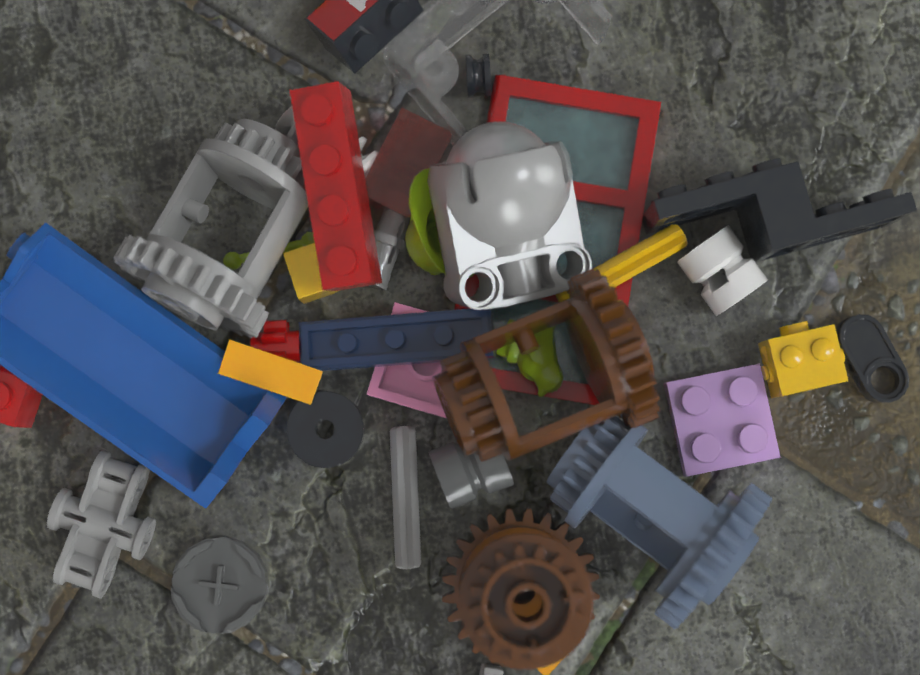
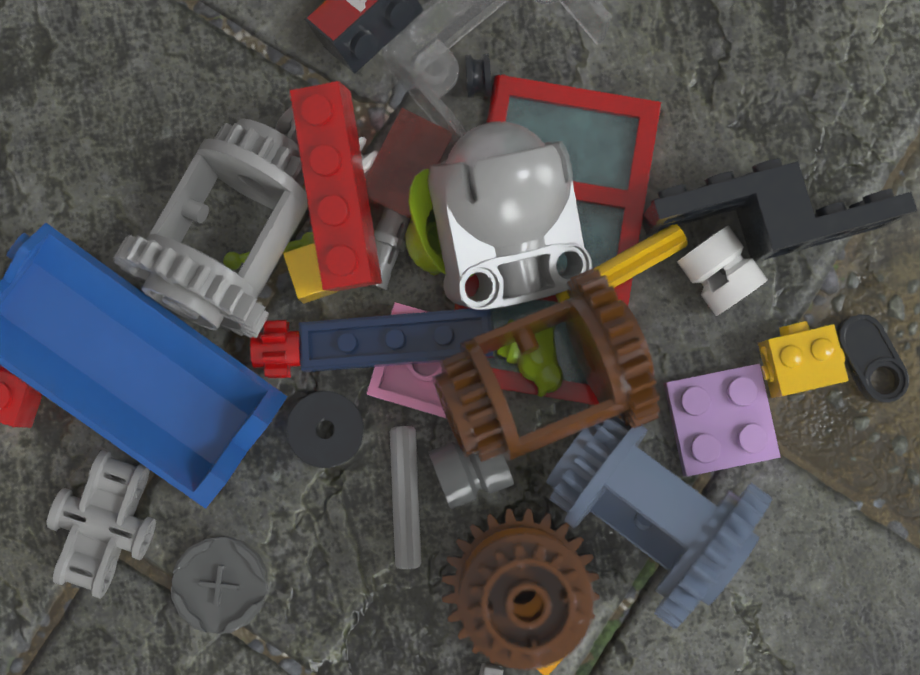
(270, 372): light orange sticker -> none

